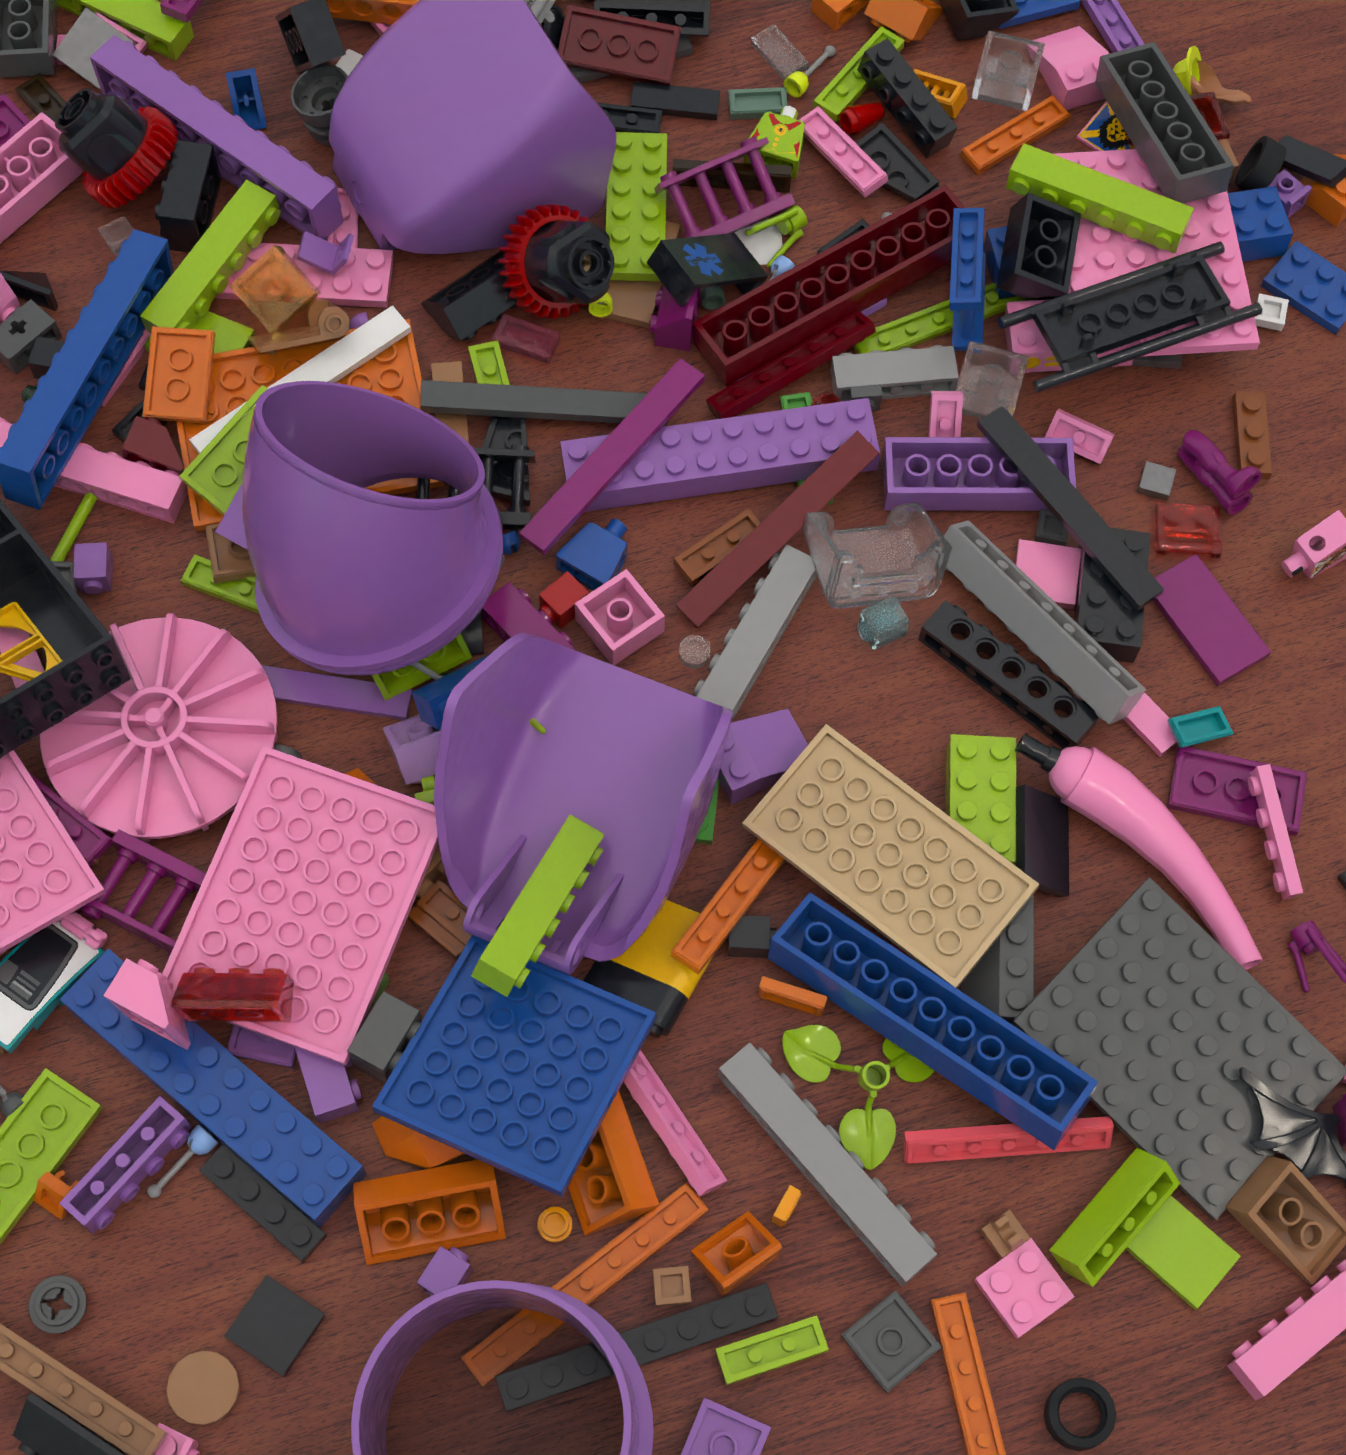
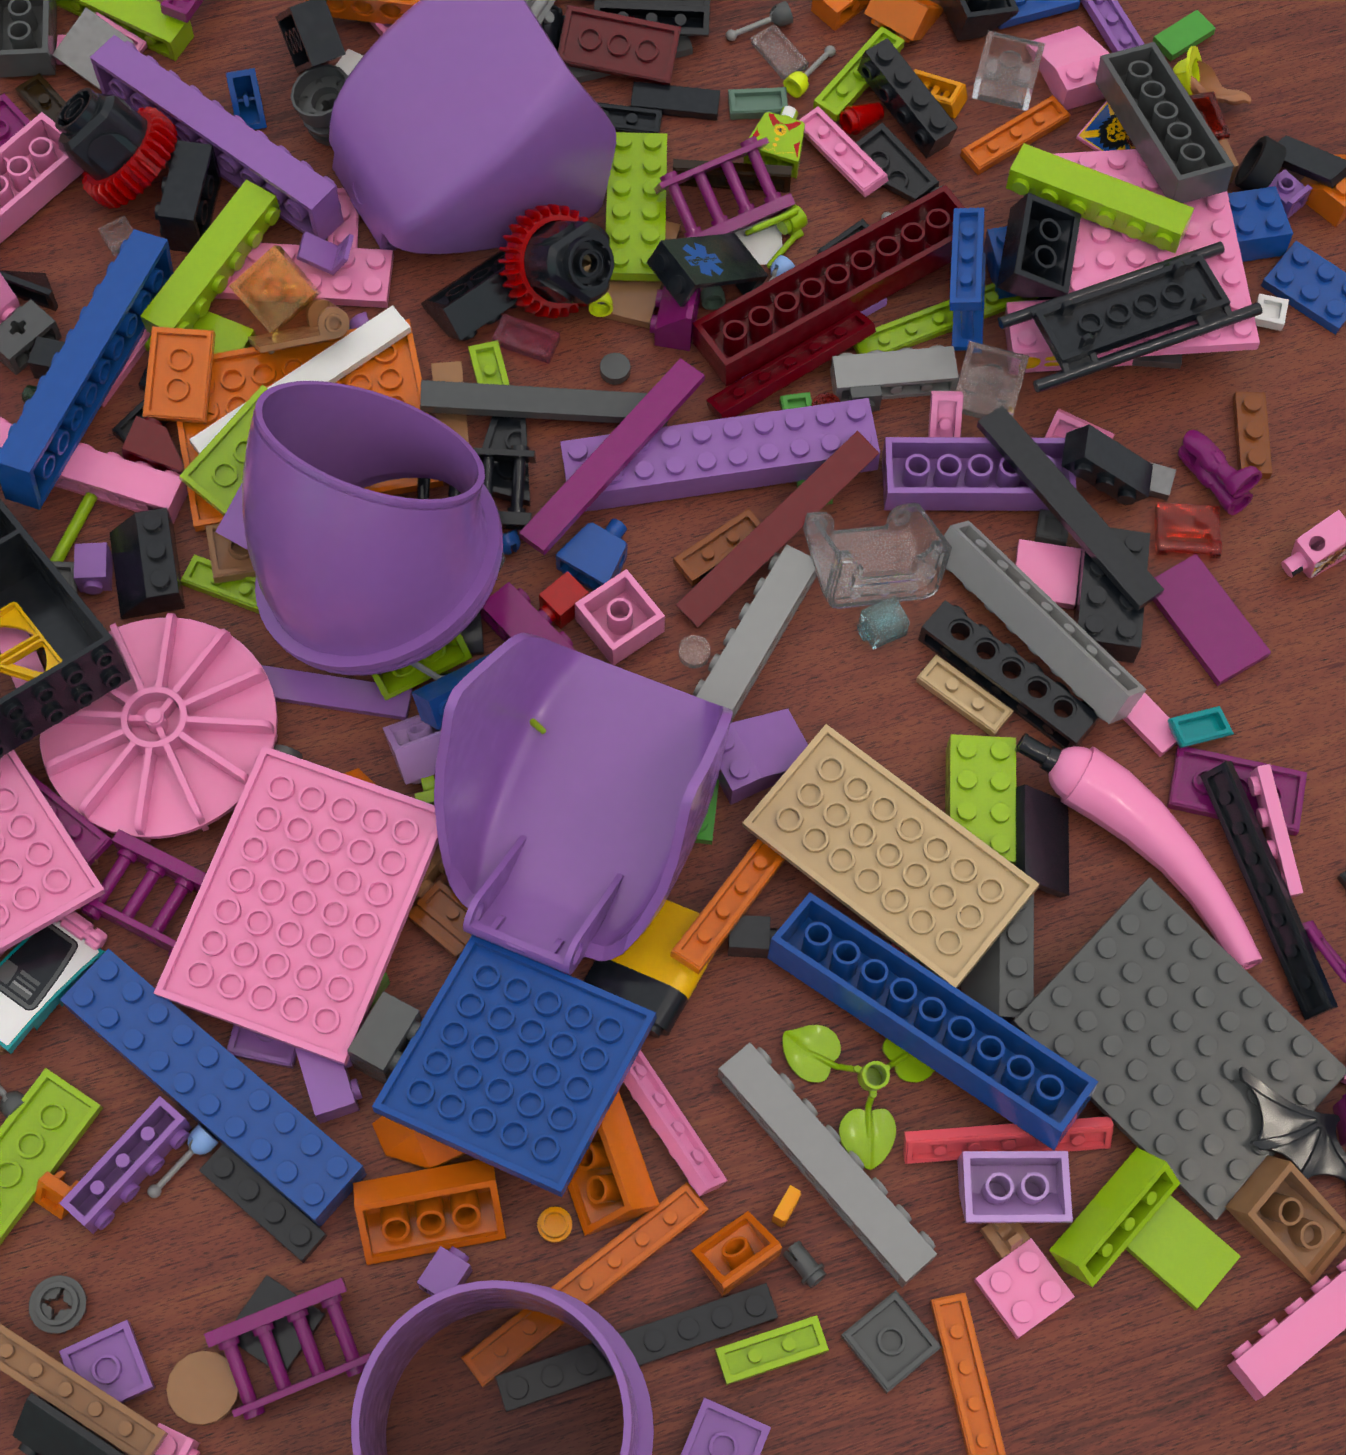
(111, 1362): none -> medium lavender plate
(146, 564): none -> black slope
(147, 1000): bright pink slope -> none
(234, 996): clear red slope -> none
(262, 1324): none -> magenta fence
(537, 906): lime brick -> none
(615, 368): none -> dark grey tile
(672, 1286): medium nougat tile -> none
(779, 15): none -> hinge
(792, 996): orange tile -> none
(805, 1264): none -> dark grey pin
(964, 696): none -> tan tile
(1015, 1186): none -> lavender slope
(1106, 1406): black tyre -> none
(1107, 465): none -> black brick
(1184, 34): none -> bright green tile
(1268, 891): none -> black tile

